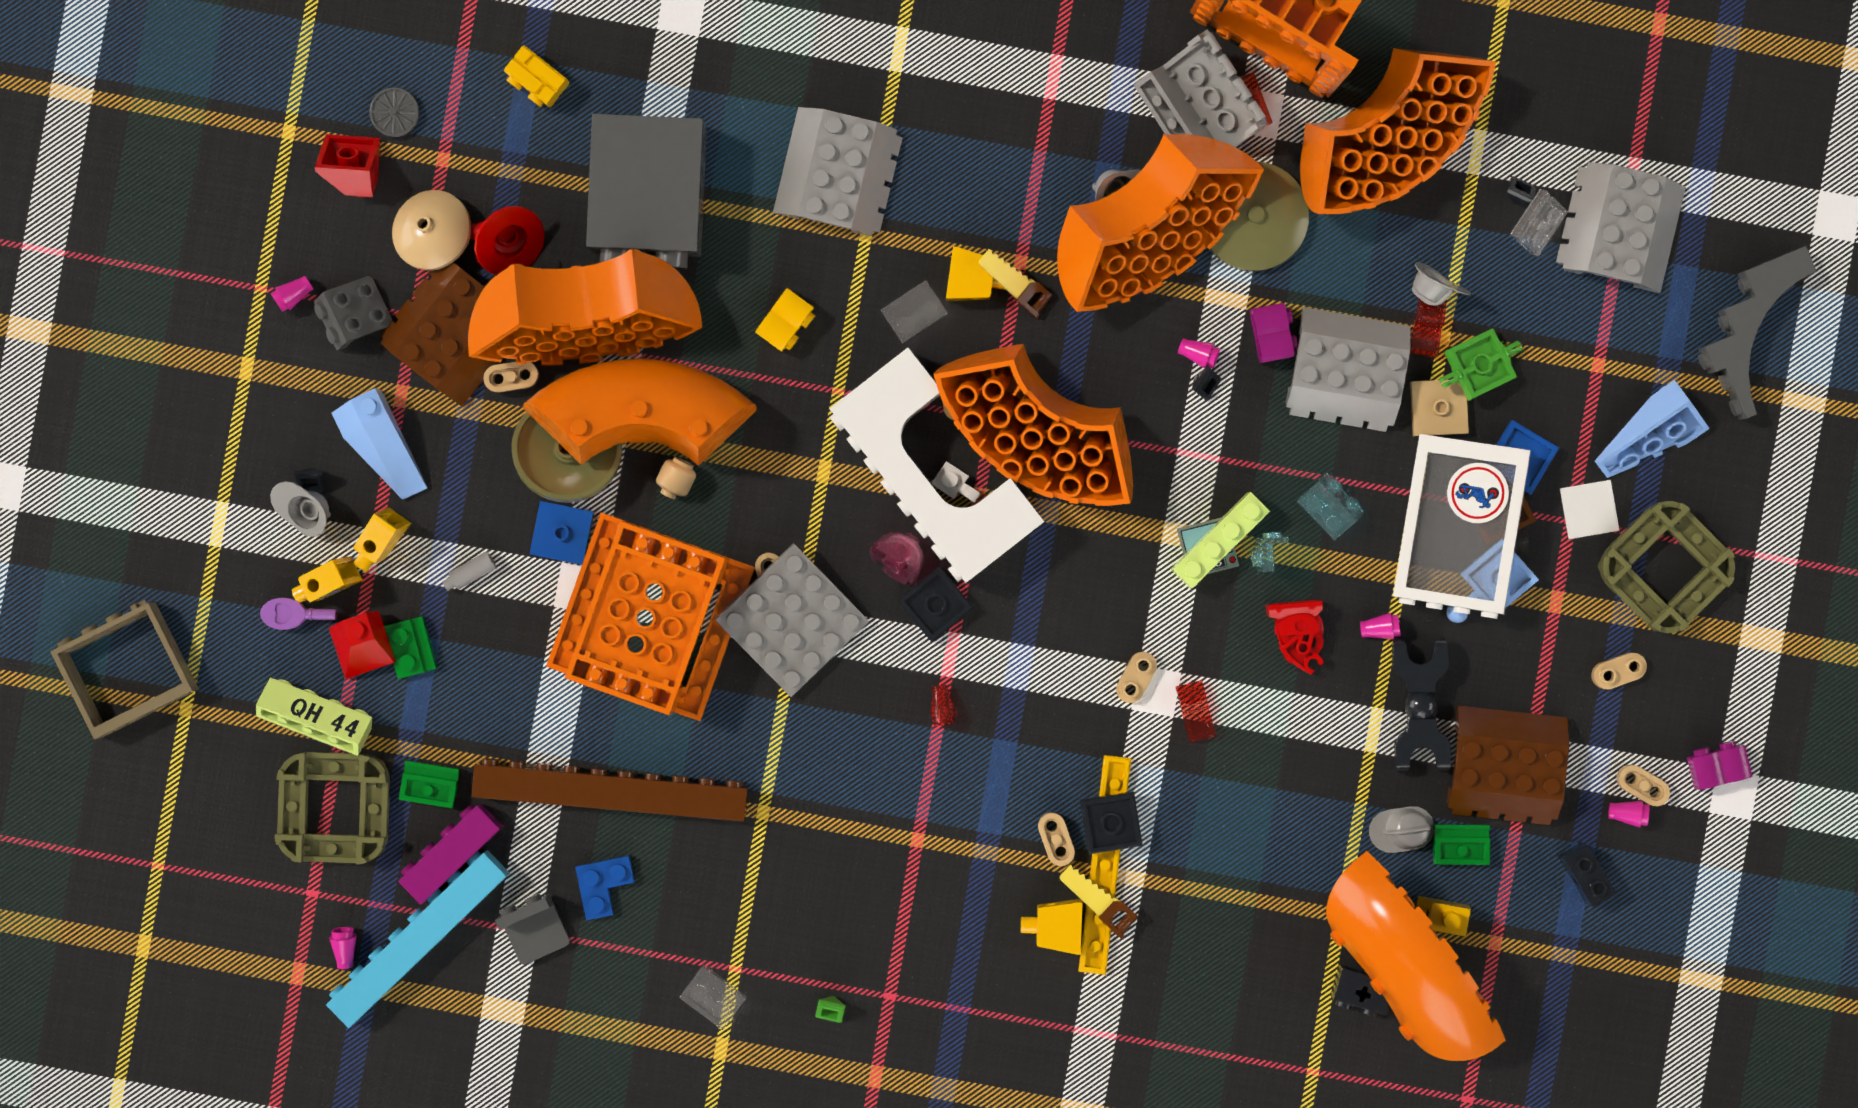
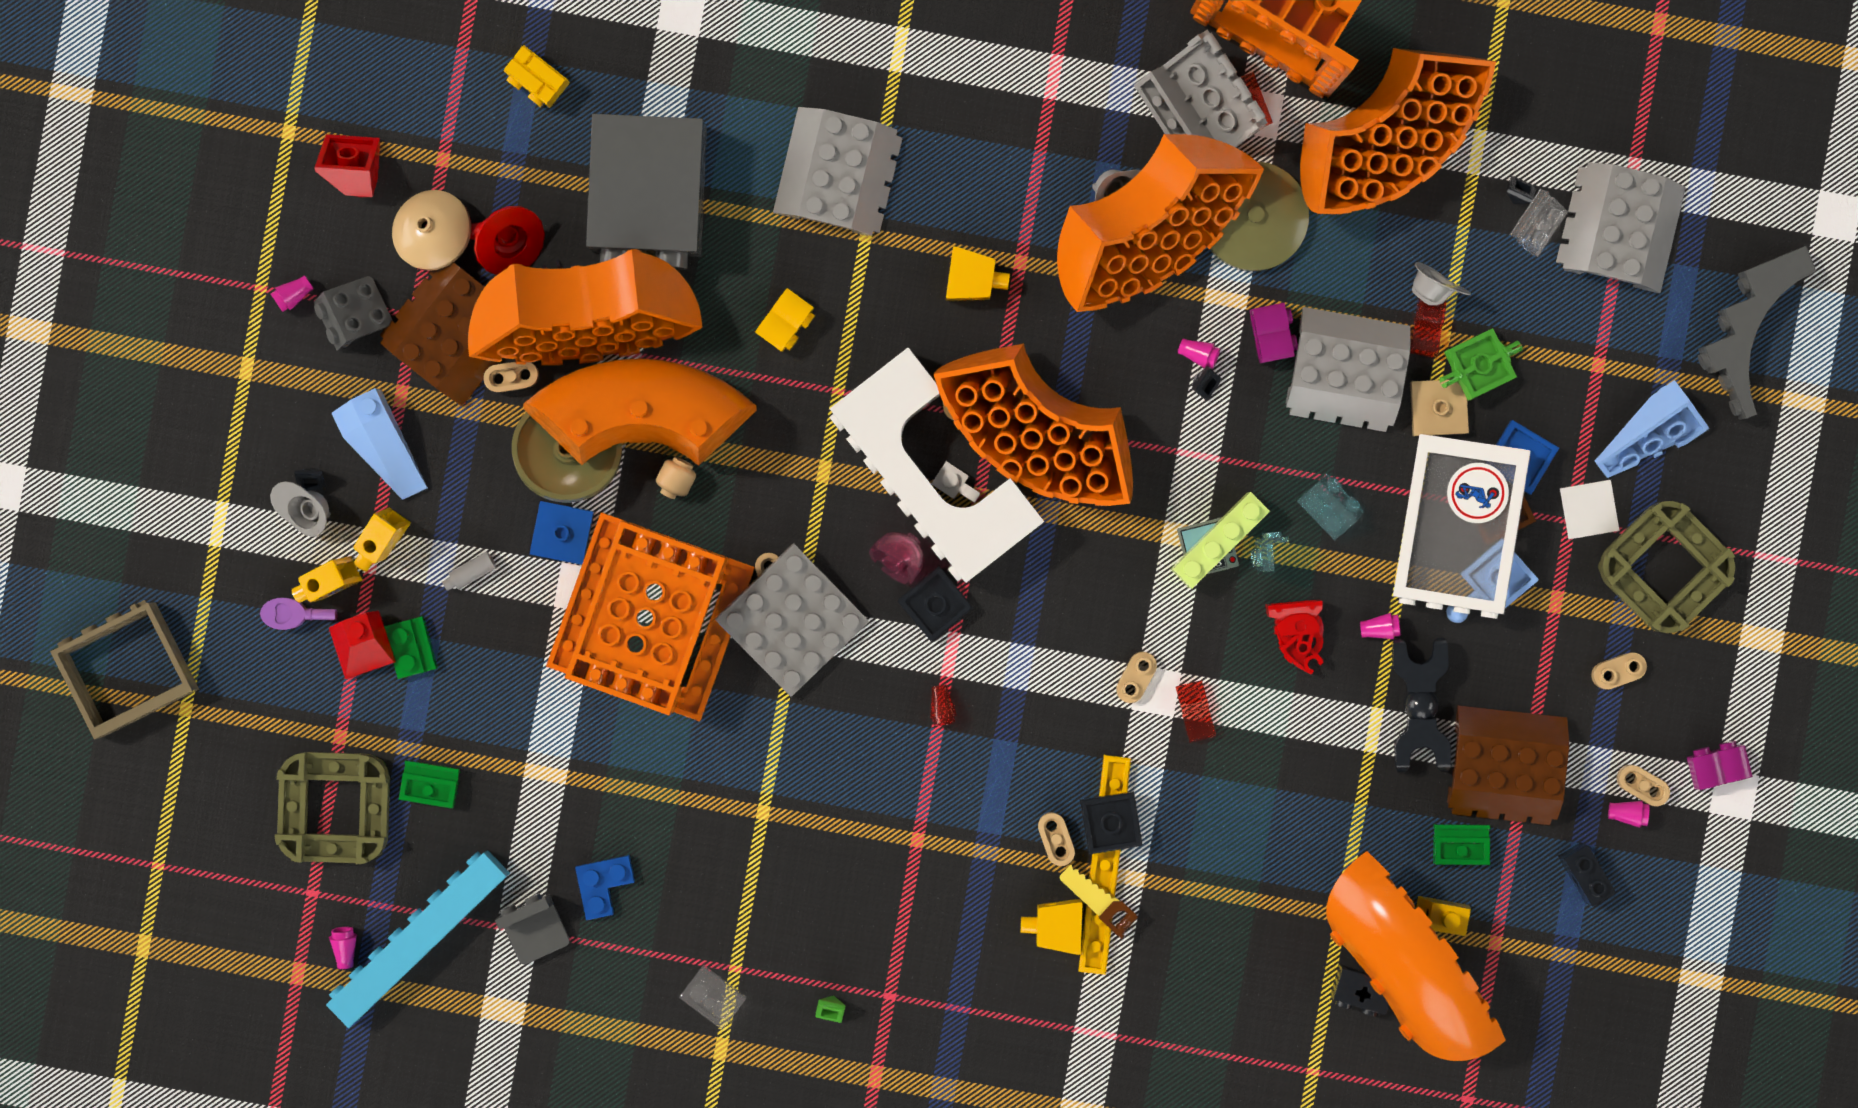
(314, 716): yellowish green brick -> none
(394, 112): dark grey wheel -> none
(450, 853): magenta brick -> none
(610, 791): reddish brown brick -> none
(914, 311): clear plate -> none
(1016, 283): light yellow piece -> none
(1401, 829): light grey piece -> none

